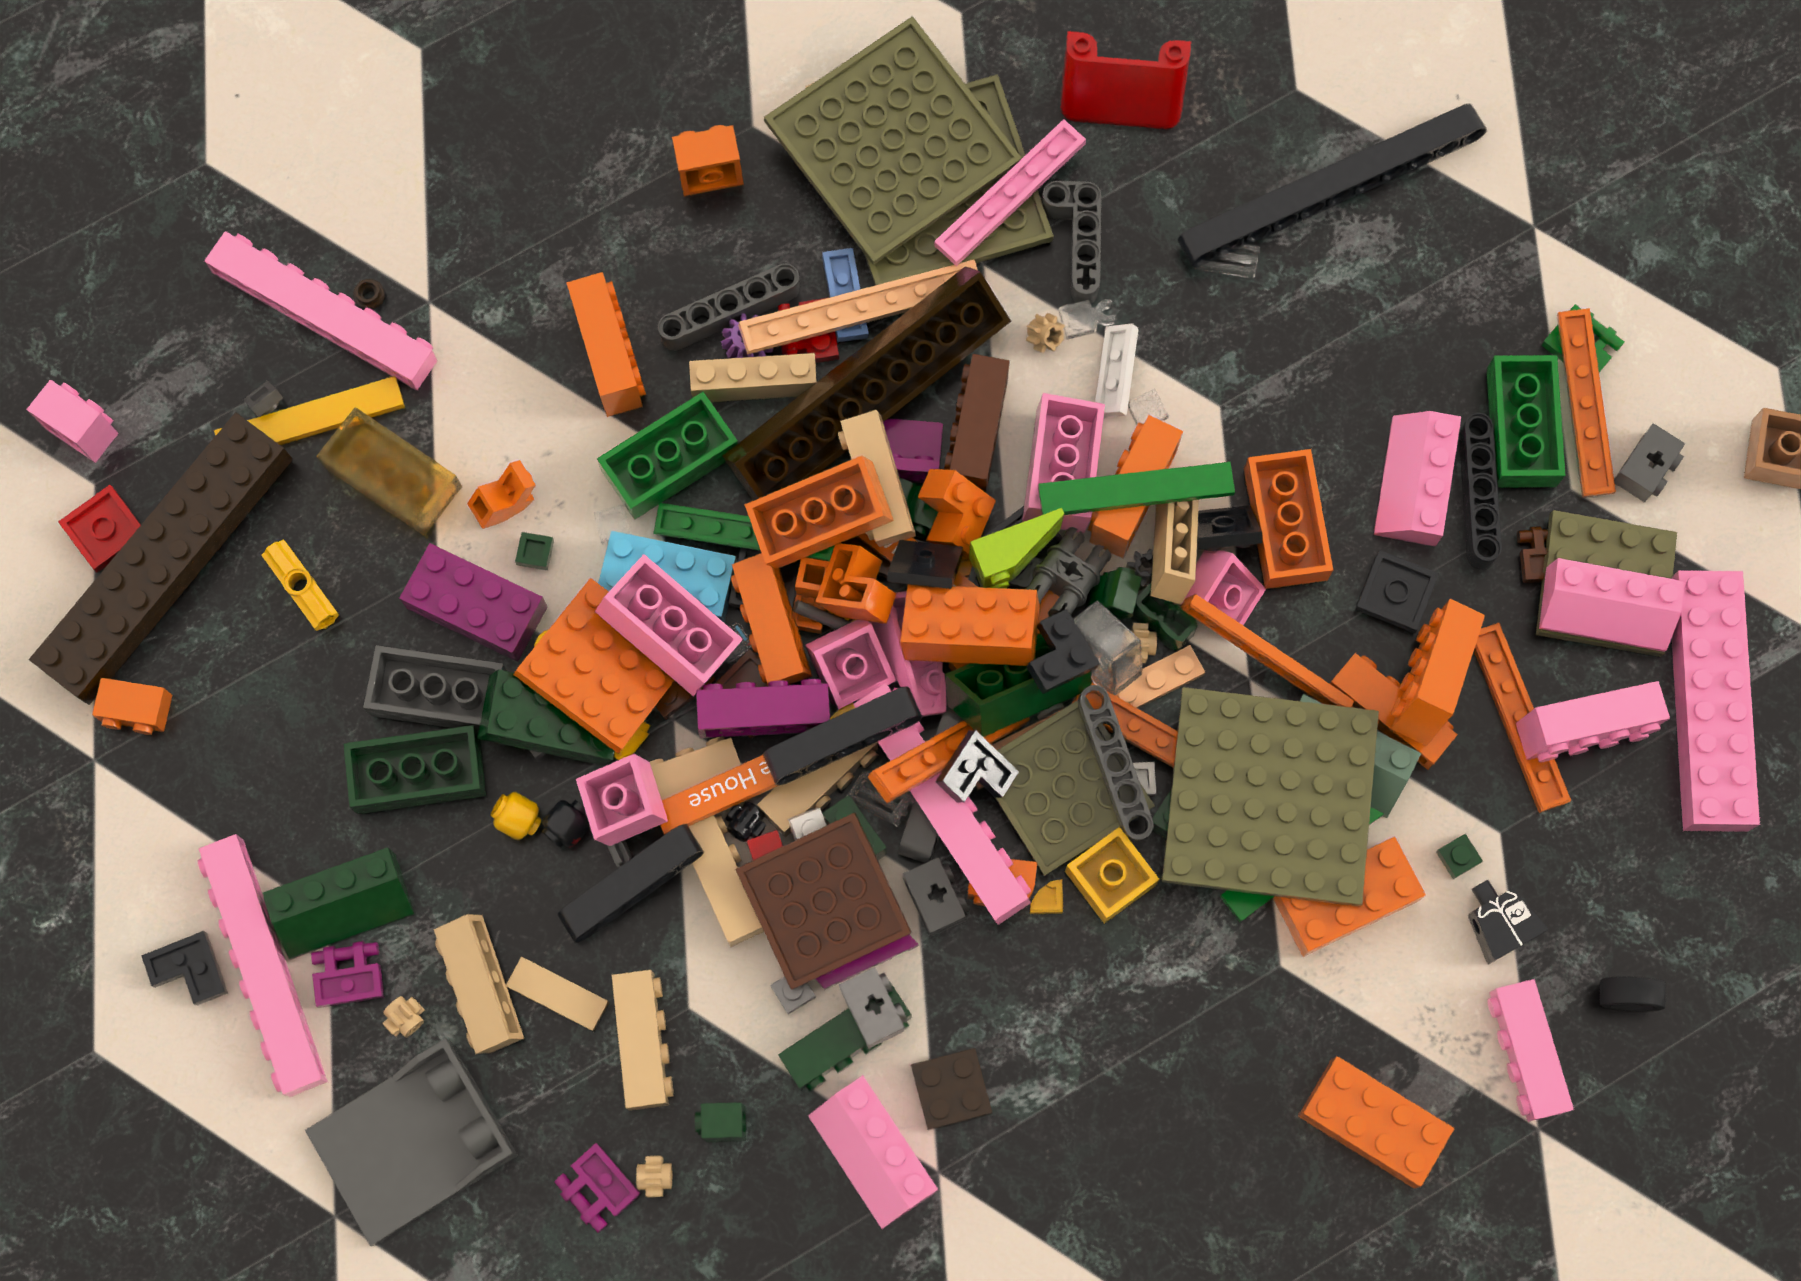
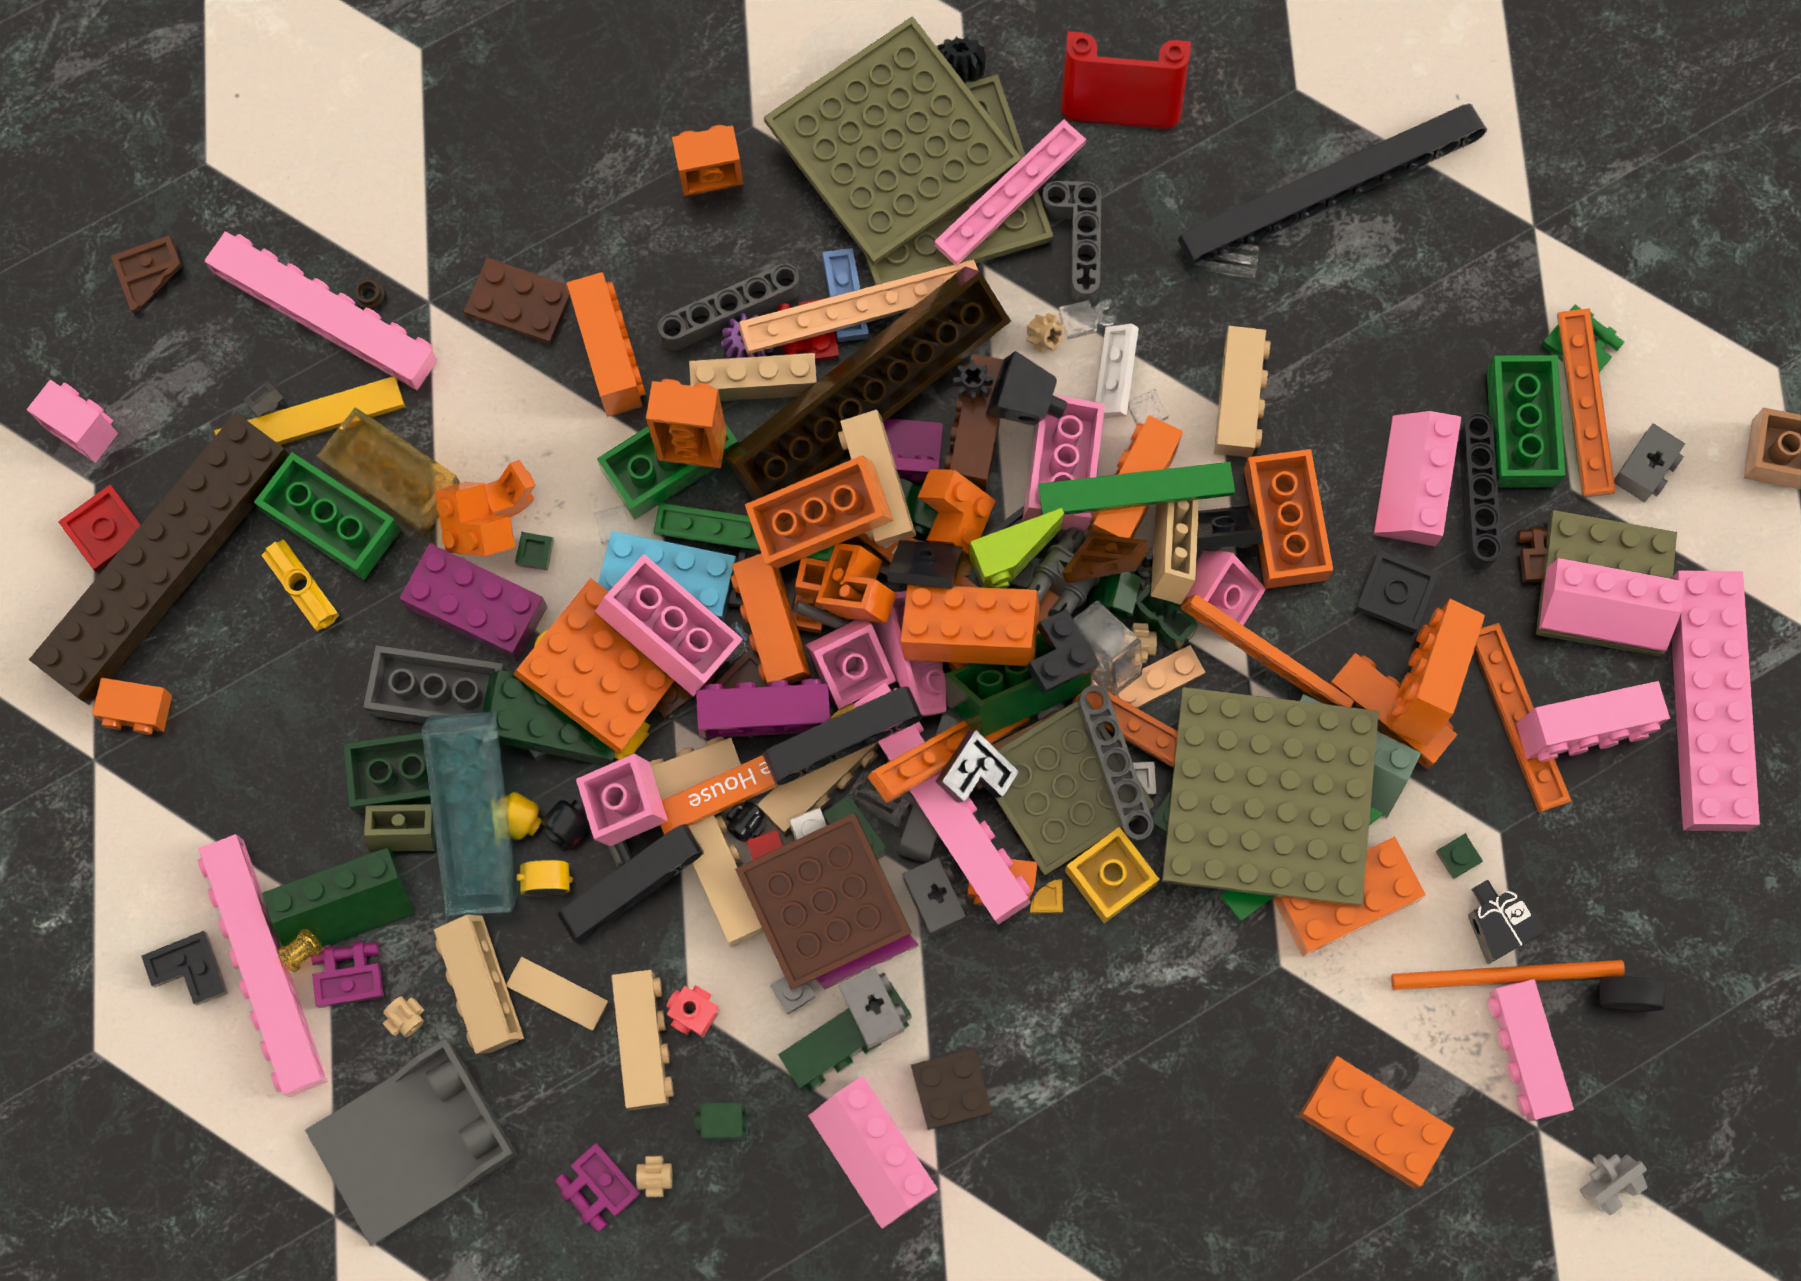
(146, 270): none -> reddish brown wing
(299, 950): none -> clear yellow bush
(327, 515): none -> green brick
(399, 827): none -> olive brick
(468, 523): none -> orange brick
(470, 813): none -> clear light blue brick
(518, 301): none -> reddish brown plate
(544, 878): none -> yellow piece
(686, 423): none -> orange brick
(701, 1019): none -> coral brick
(965, 57): none -> black gear
(973, 389): none -> black gear
(1024, 392): none -> black torso
(1105, 556): none -> reddish brown wing
(1240, 392): none -> tan brick
(1504, 975): none -> orange piece
(1610, 1178): none -> light grey hips

